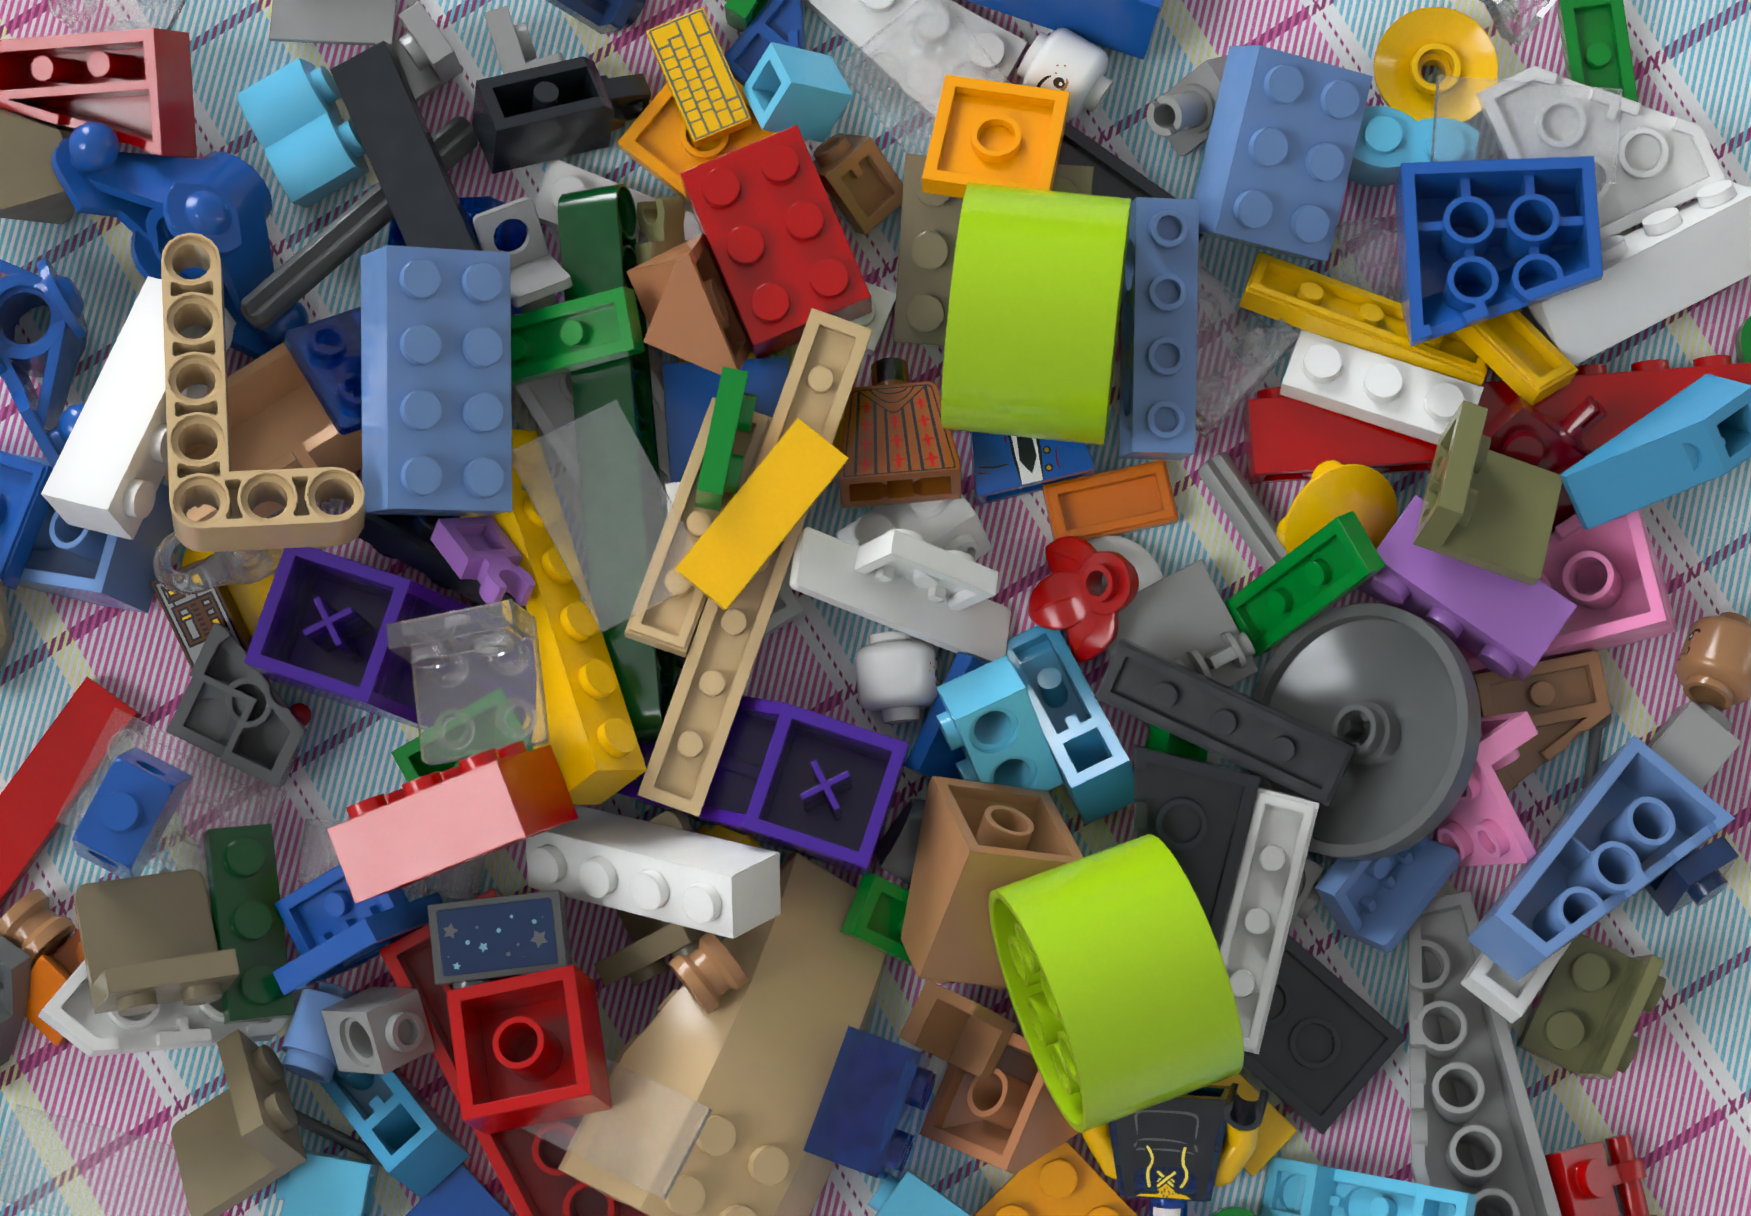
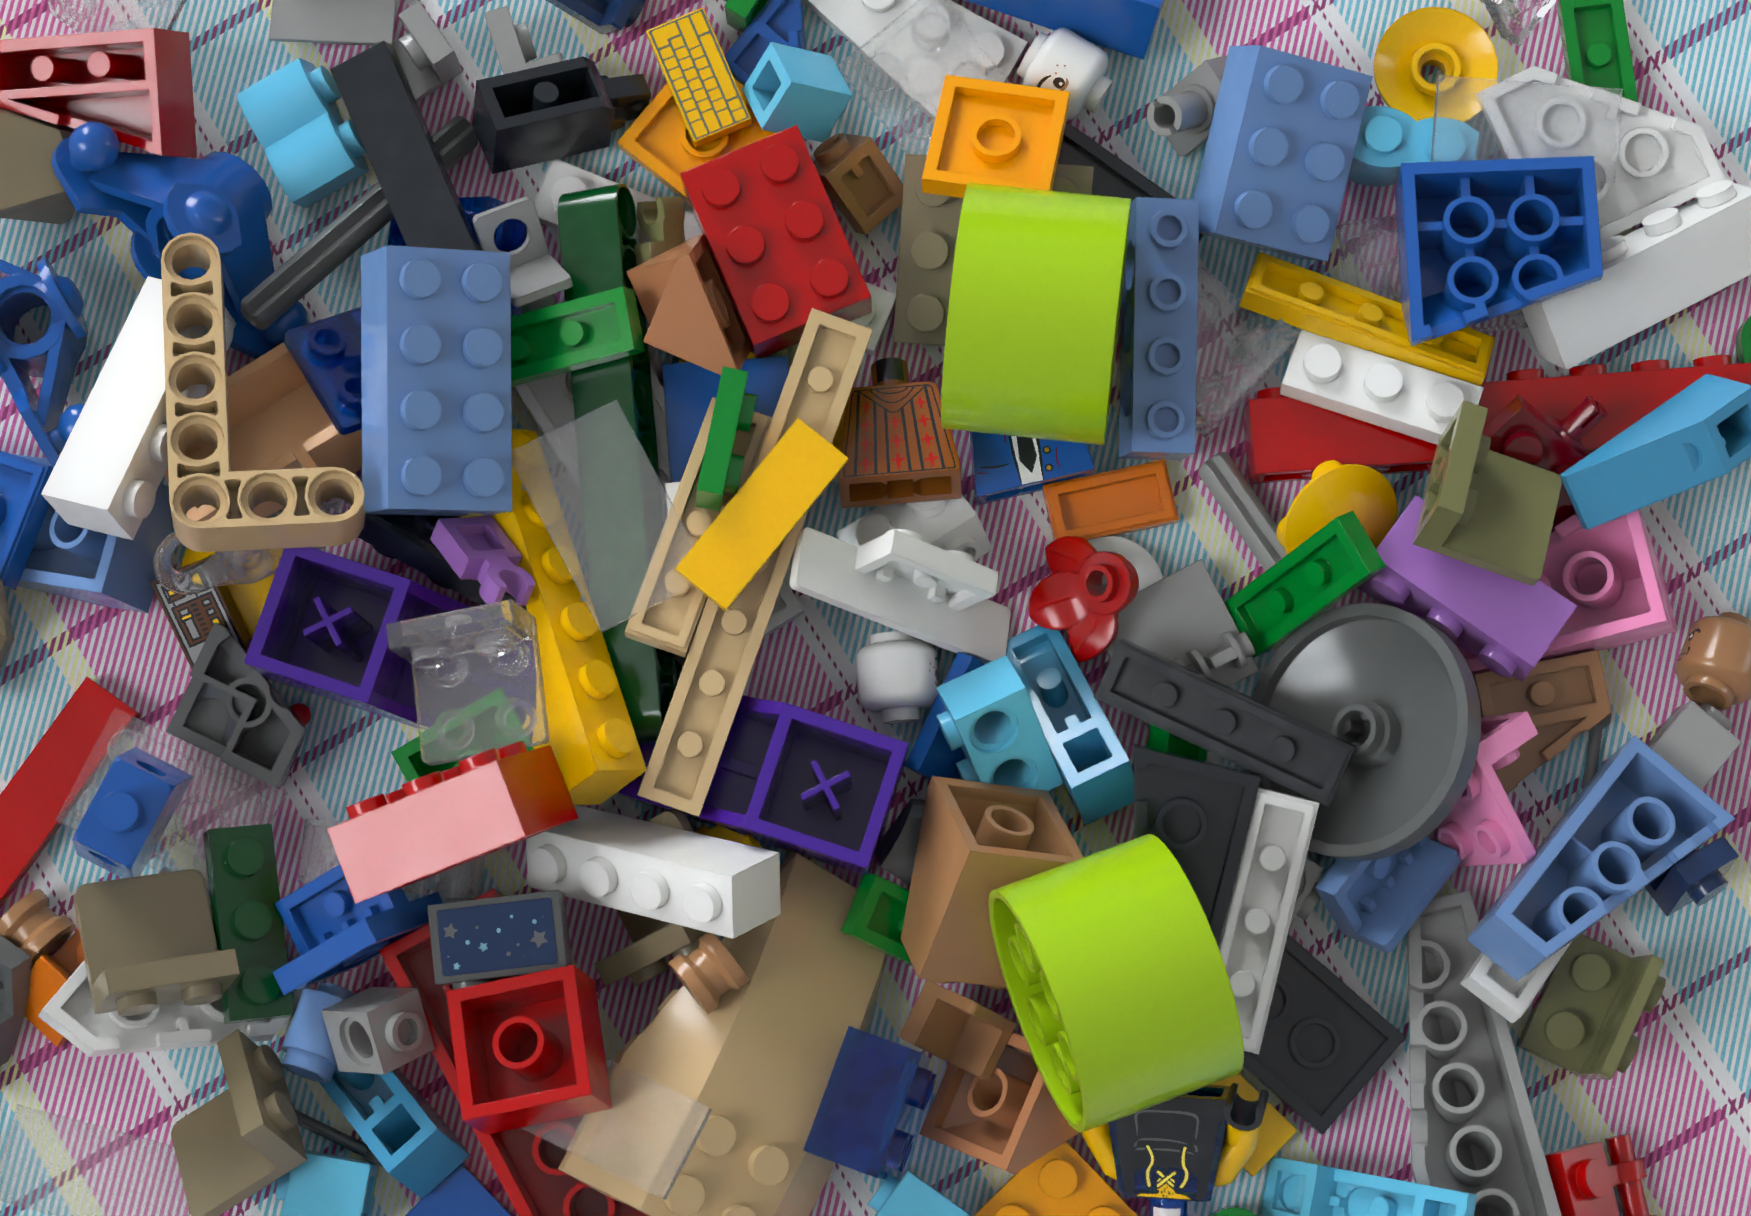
(1520, 355): yellow tile -> none

